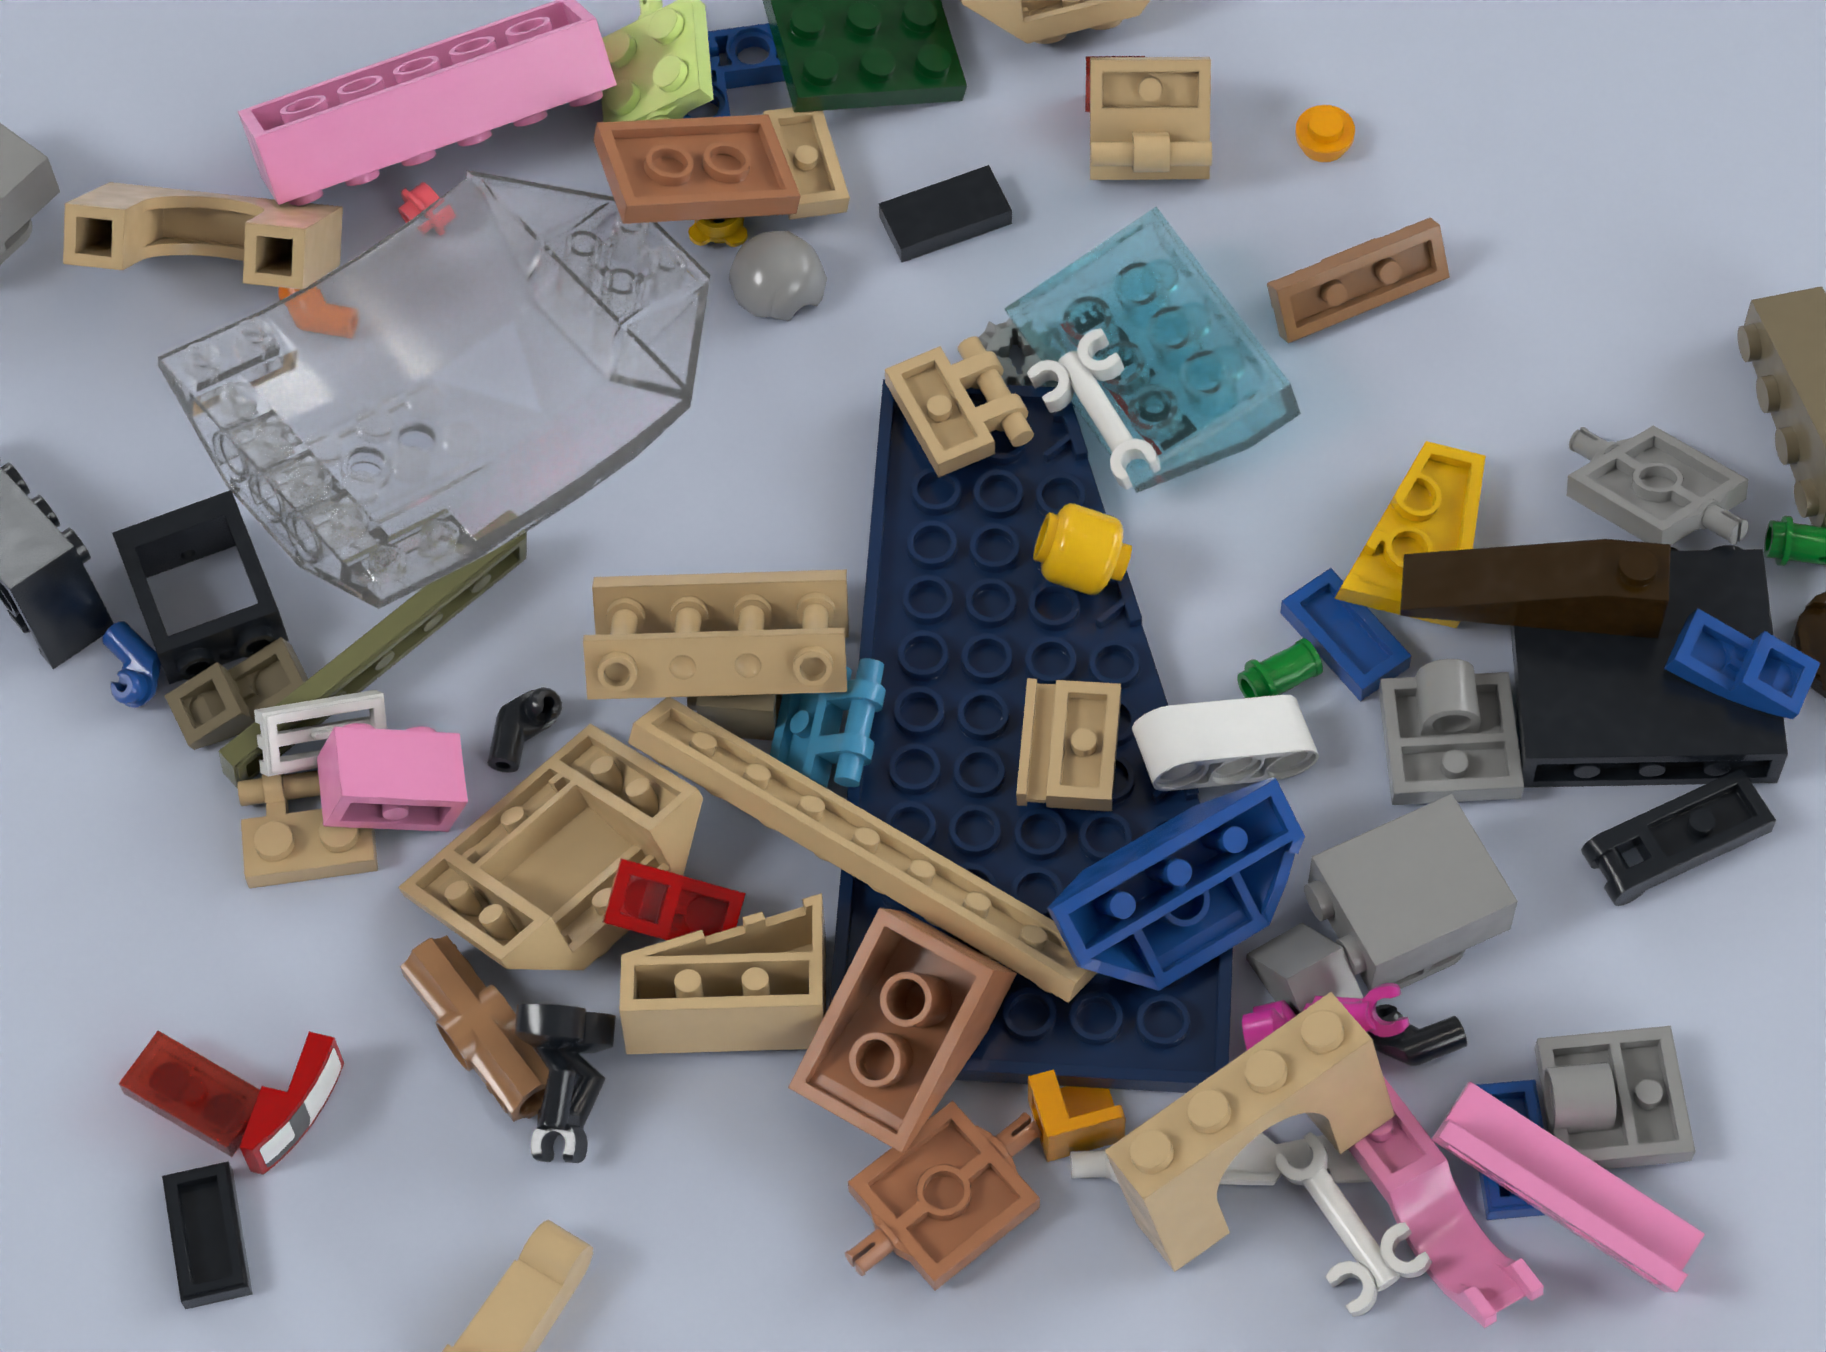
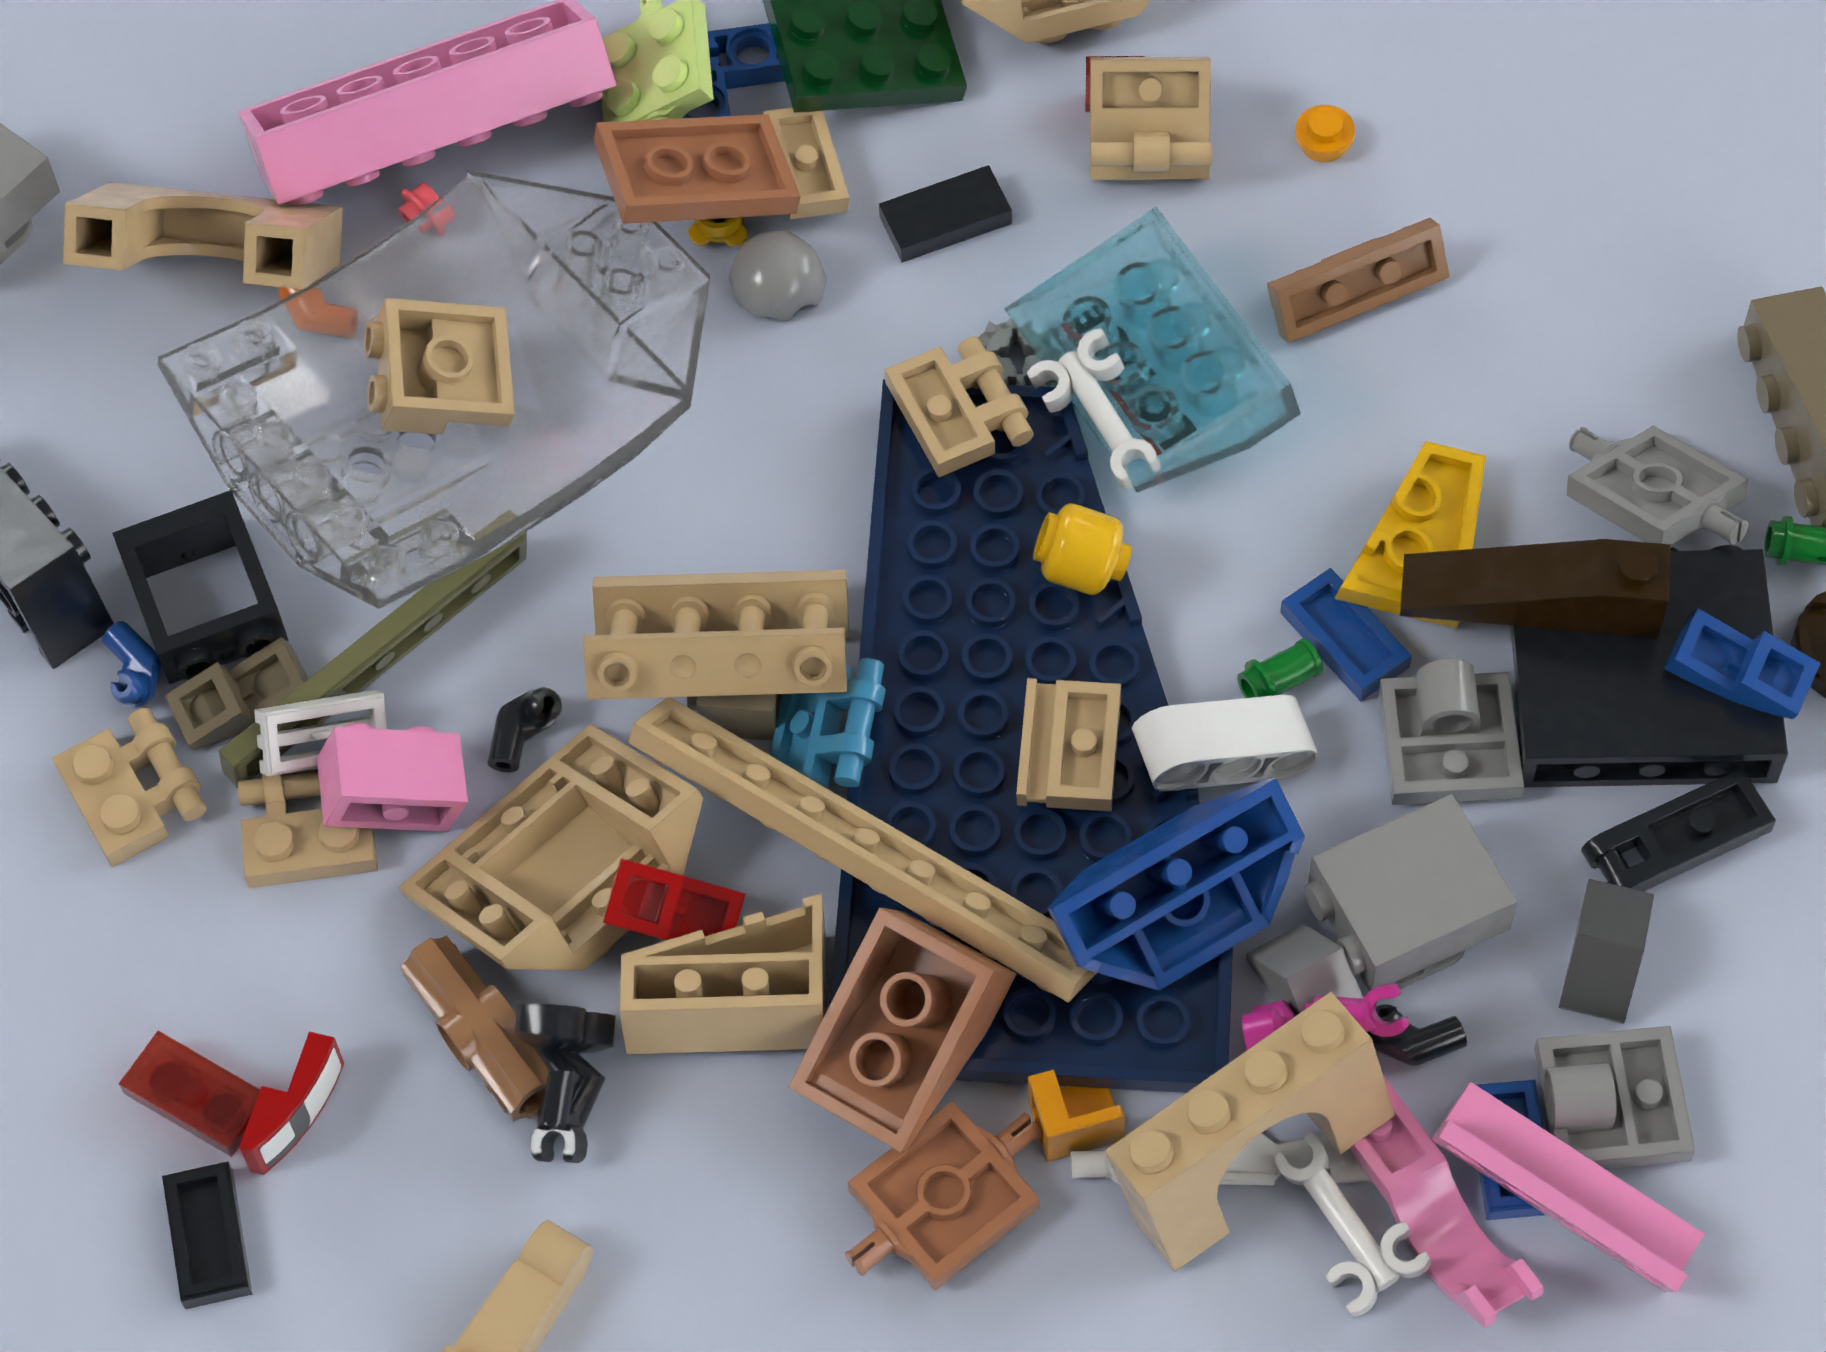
(111, 796): none -> tan plate
(439, 366): none -> tan plate
(1607, 951): none -> dark grey slope

